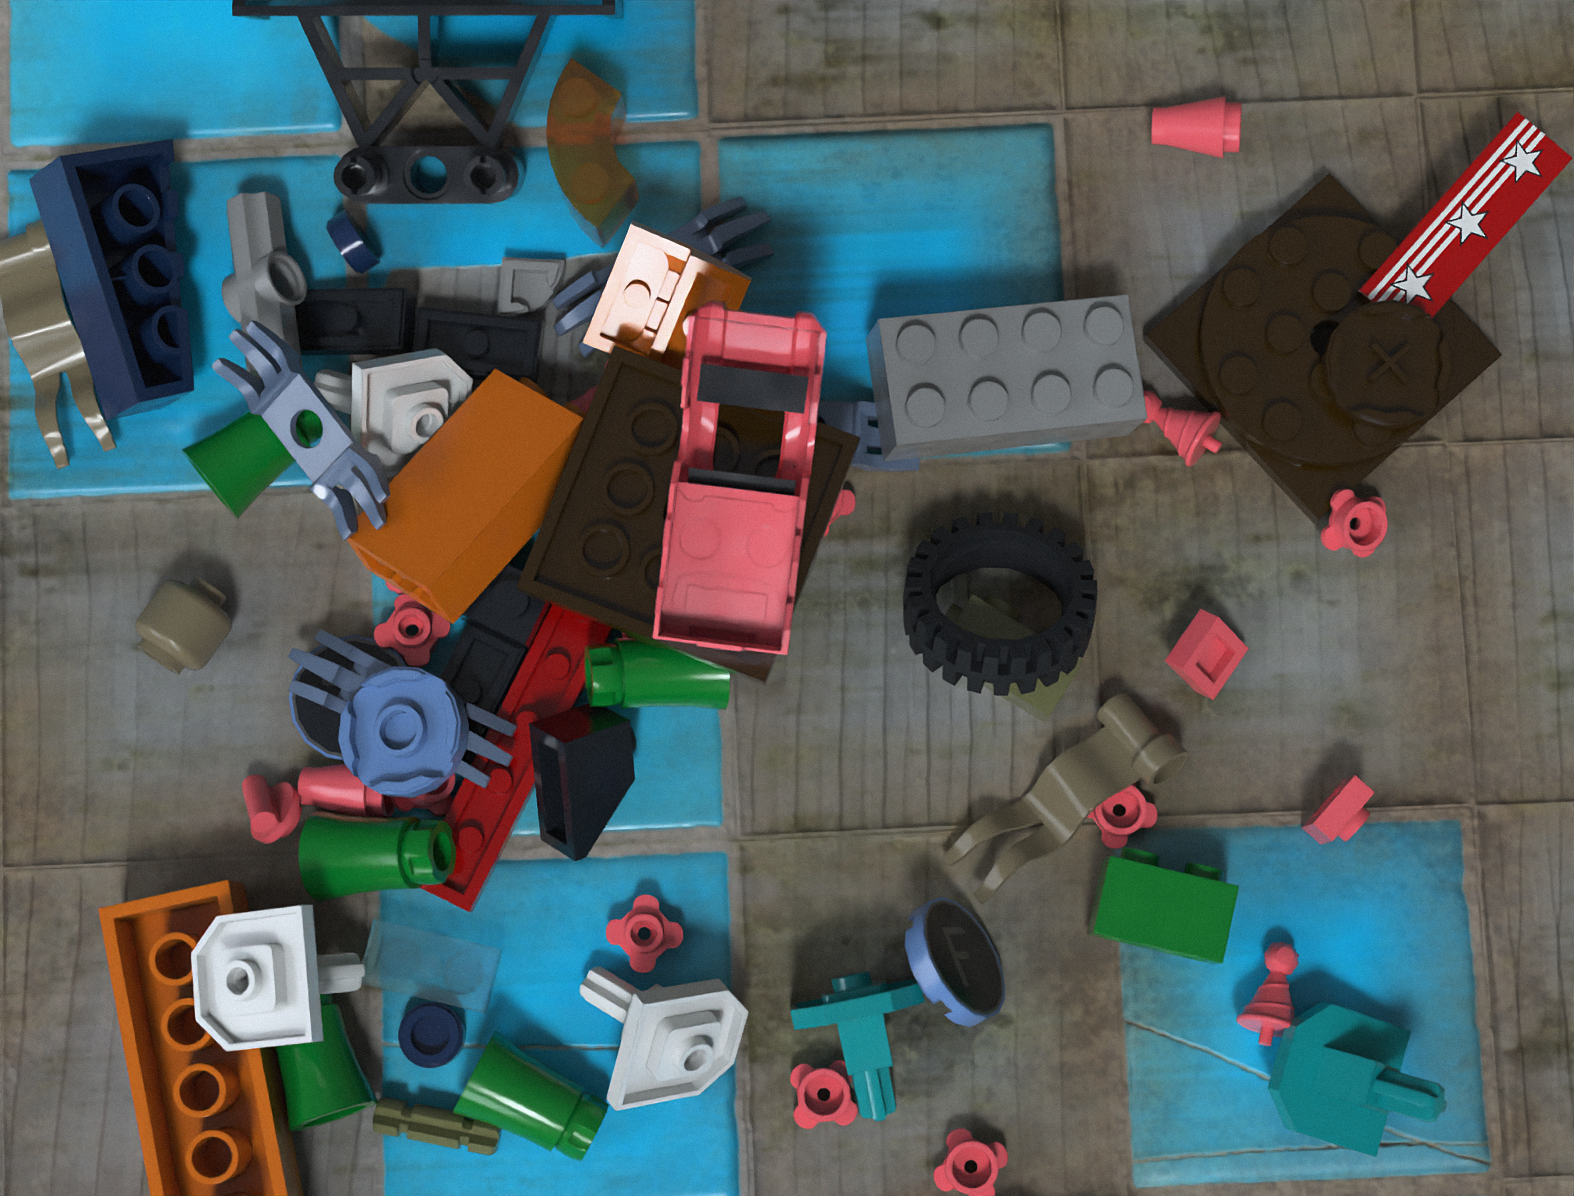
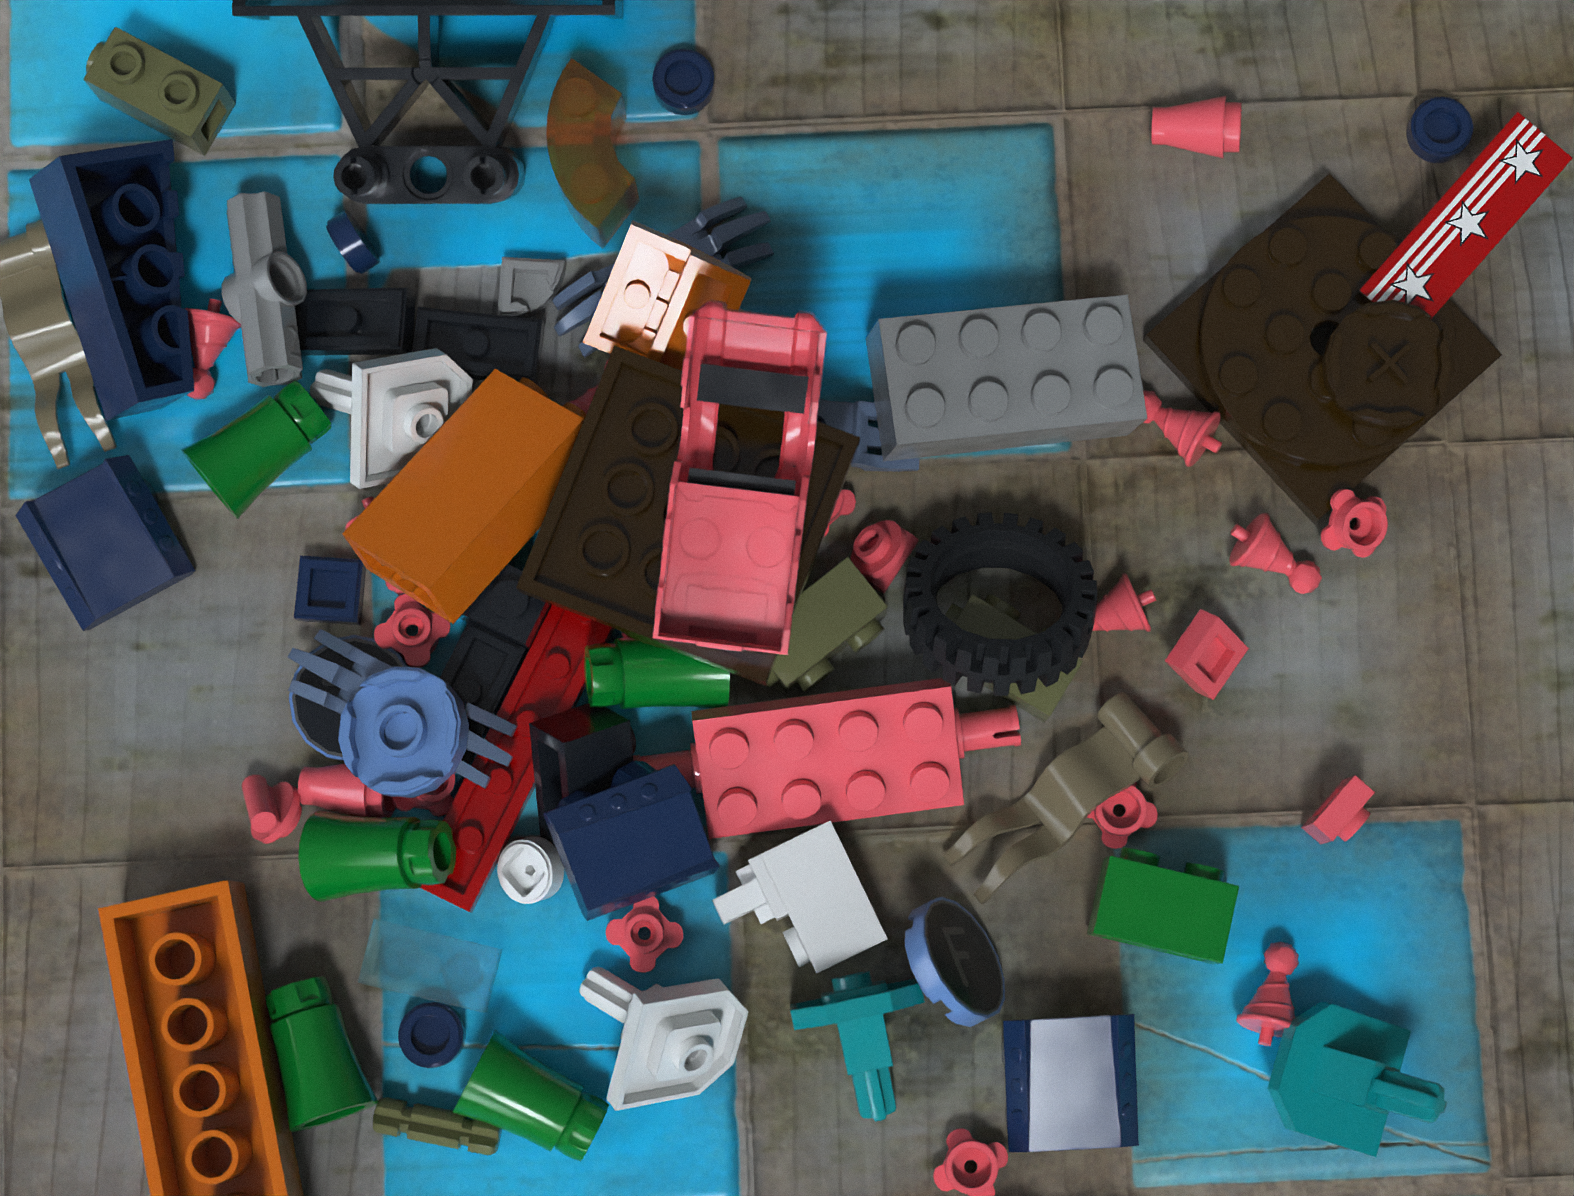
(105, 541): none -> dark blue slope
(158, 90): none -> olive brick
(183, 625): dark tan head -> none
(208, 337): none -> coral piece
(263, 980): white piece -> none
(280, 400): sand blue piece -> none
(330, 590): none -> dark blue tile
(530, 870): none -> white tile
(630, 839): none -> dark blue slope
(683, 82): none -> dark blue tile
(810, 1107): coral plate -> none
(816, 889): none -> white hinge
(828, 617): none -> olive brick
(834, 756): none -> coral plate
(881, 552): none -> coral plate
(1070, 1083): none -> slope
(1123, 608): none -> coral piece
(1263, 549): none -> coral piece
(1439, 130): none -> dark blue tile

